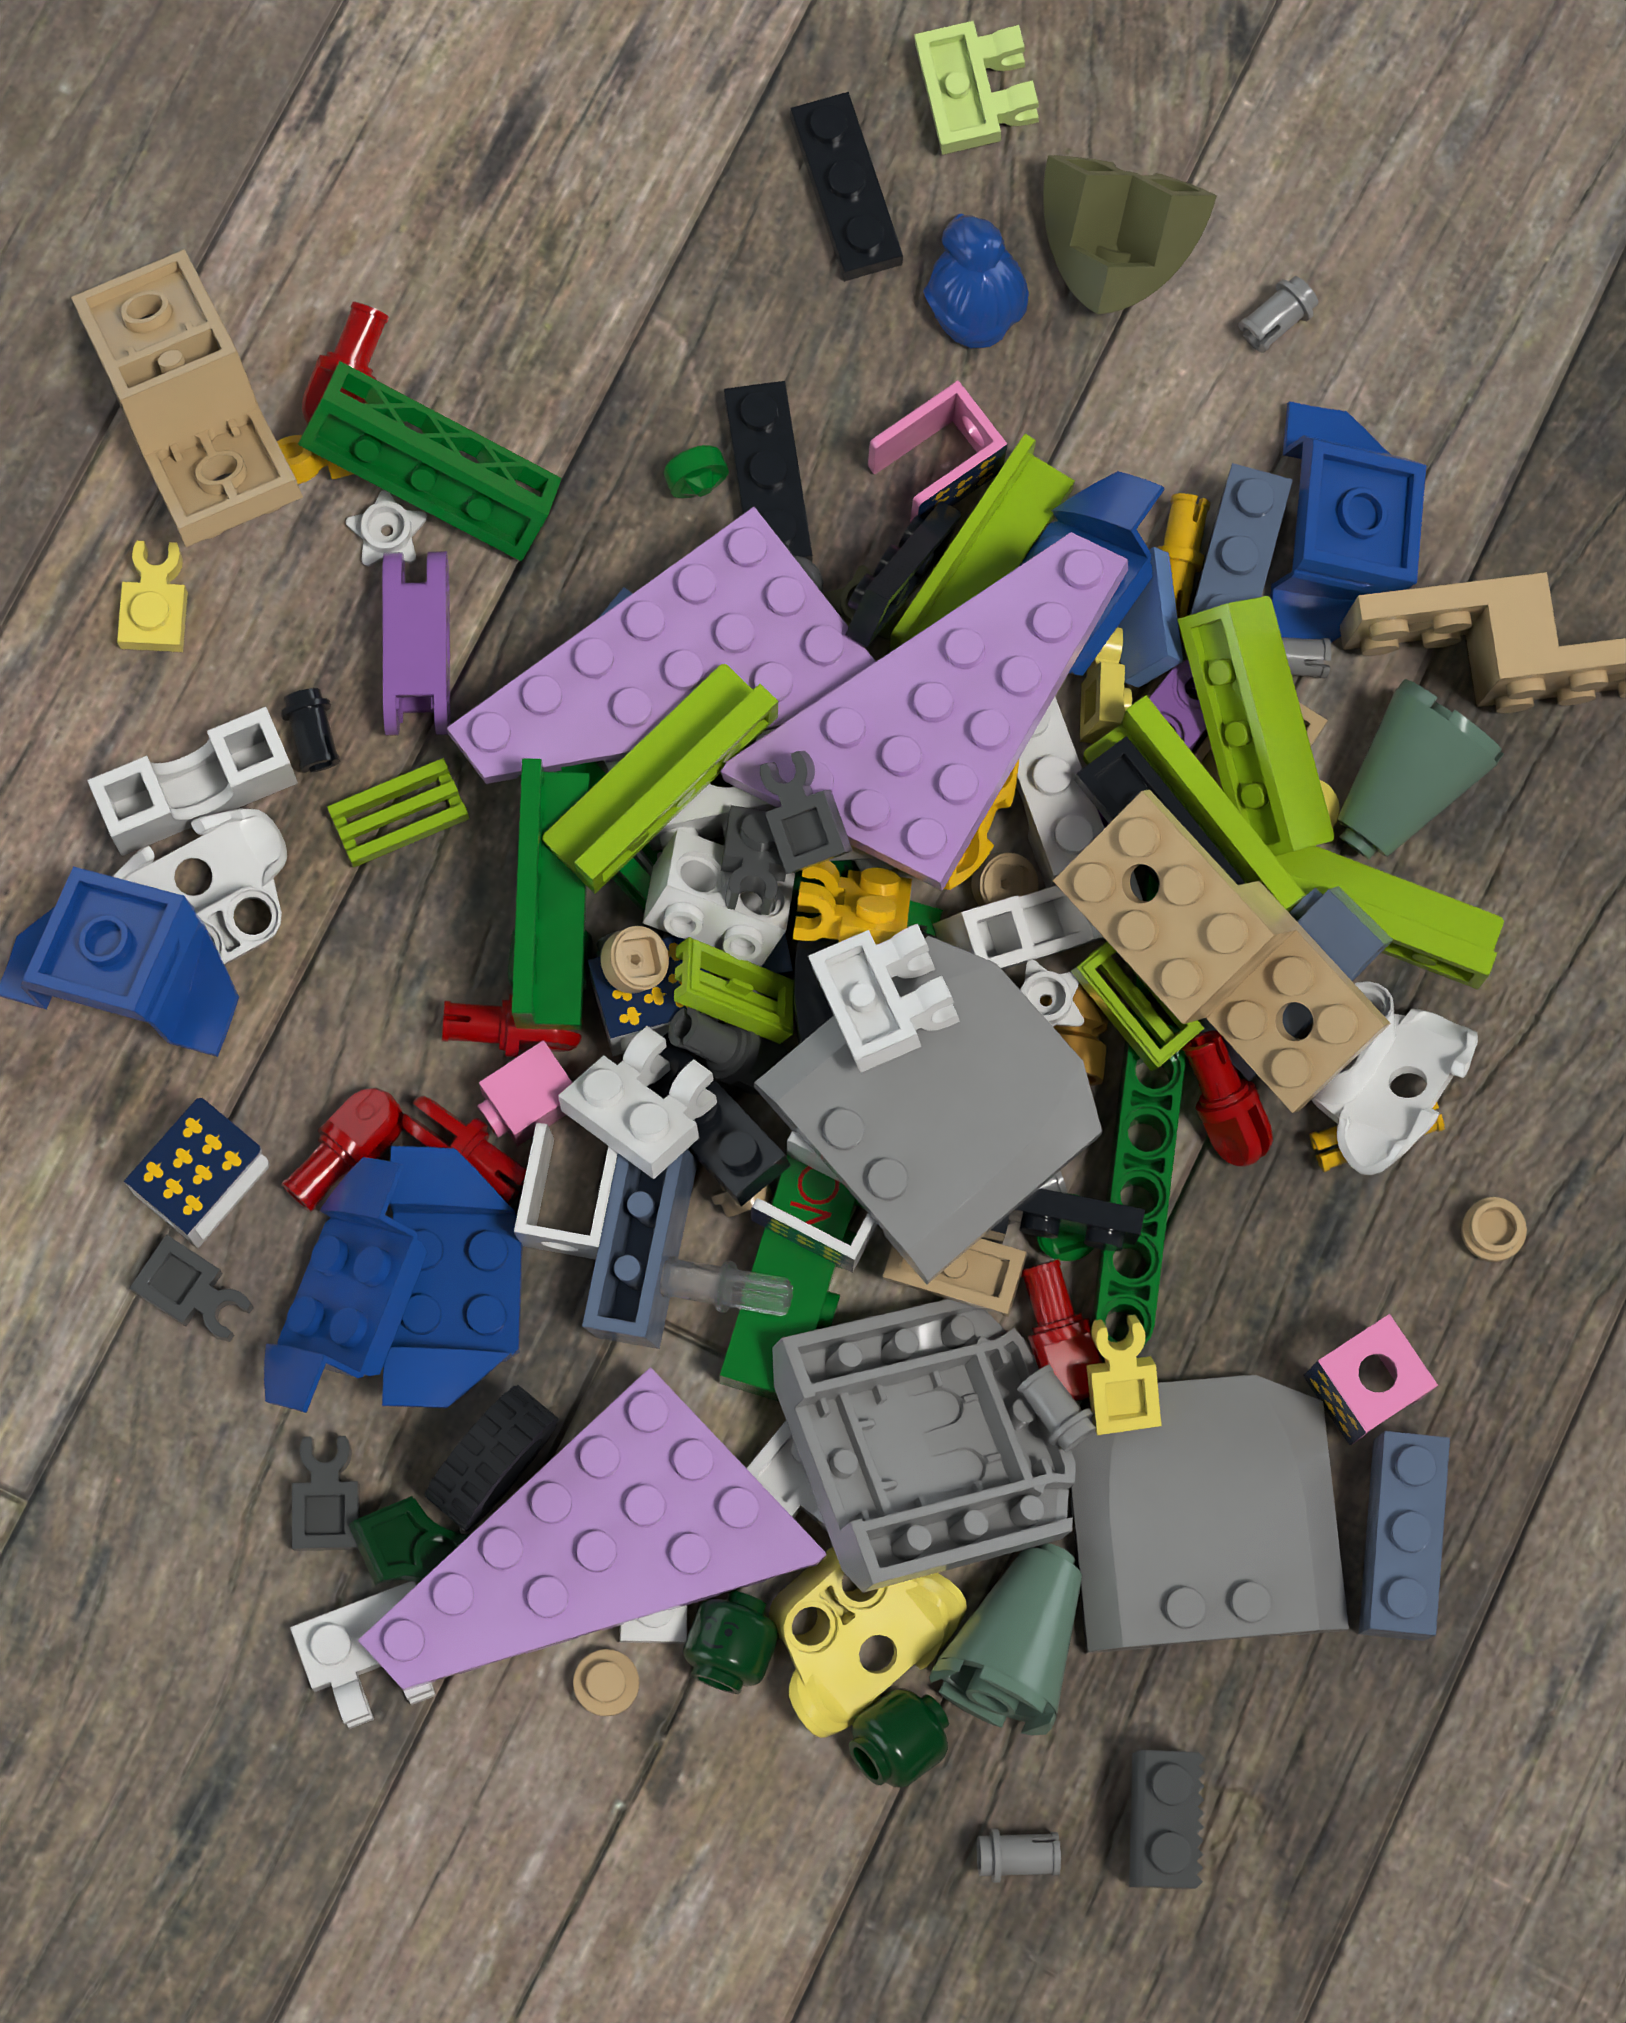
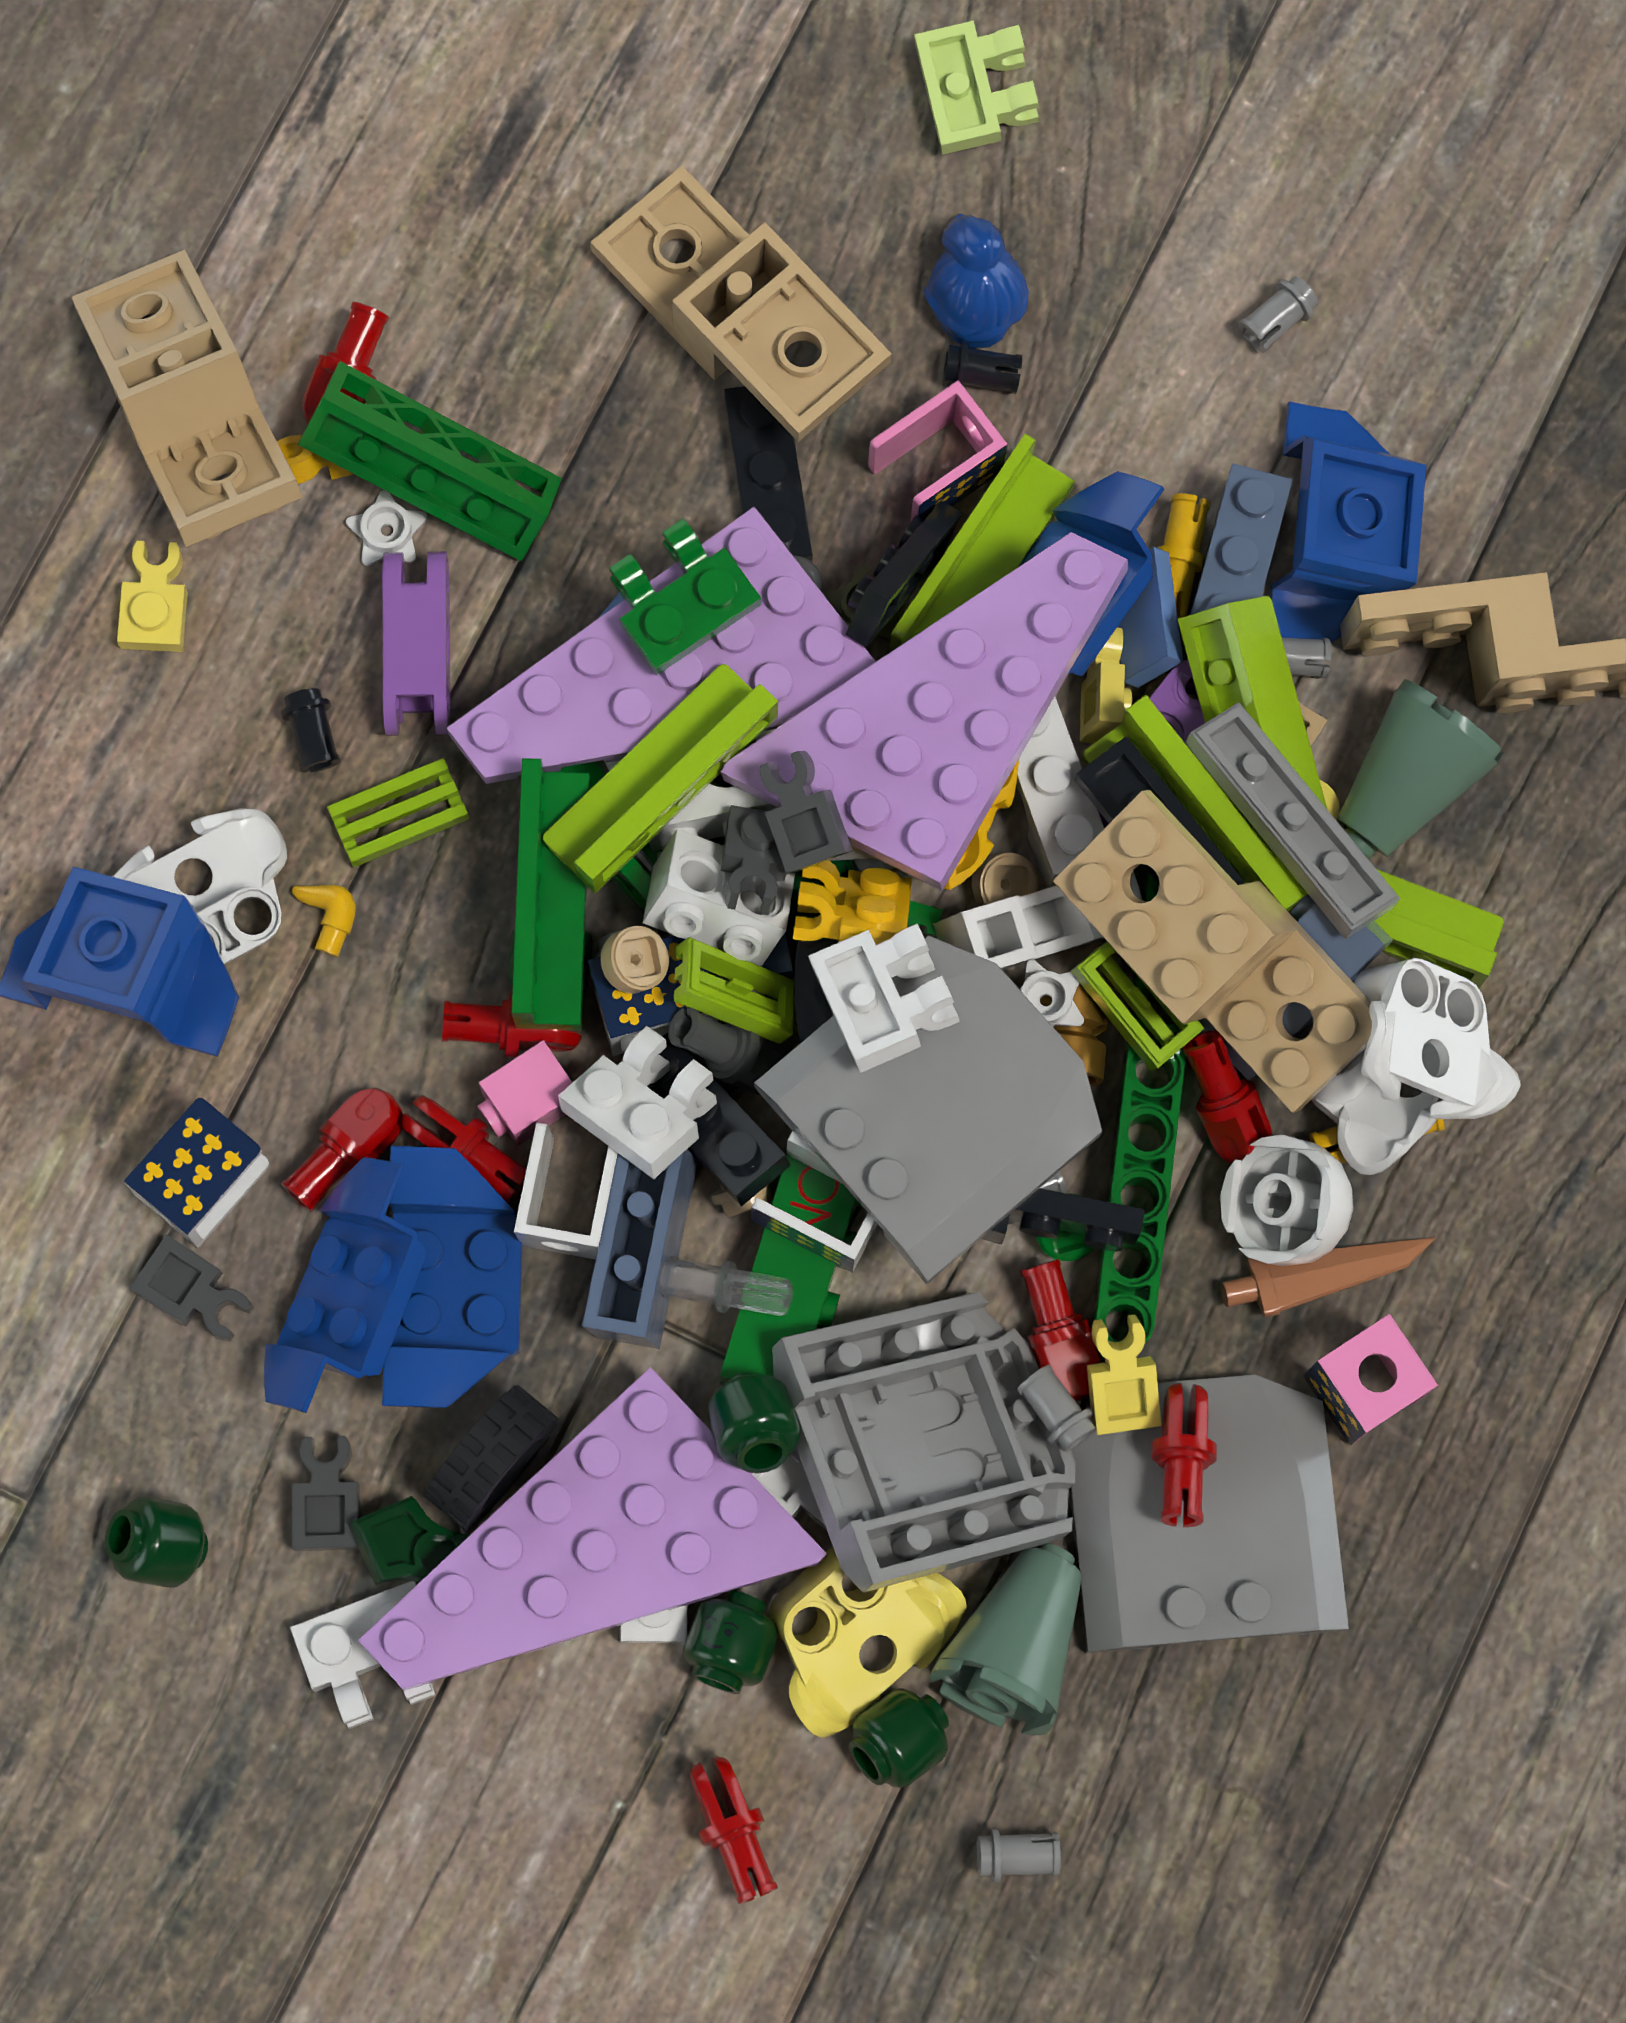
(156, 1542): none -> dark green head
(157, 800): white arch -> none
(338, 915): none -> yellow animal
(606, 1682): tan plate -> none
(690, 609): none -> green plate
(695, 471): green tile -> none
(734, 1835): none -> red arm
(741, 303): none -> tan bracket
(753, 1422): none -> dark green head
(846, 186): black plate -> none
(980, 1277): tan plate -> none
(982, 368): none -> black pin
(1119, 230): olive brick -> none
(1165, 1819): dark grey brick -> none
(1184, 1455): none -> red arm
(1286, 1201): none -> white cylinder
(1289, 1286): none -> nougat bar
(1292, 820): none -> light grey tile
(1404, 1536): sand blue brick -> none
(1427, 1005): none -> white piece
(1493, 1229): tan plate -> none

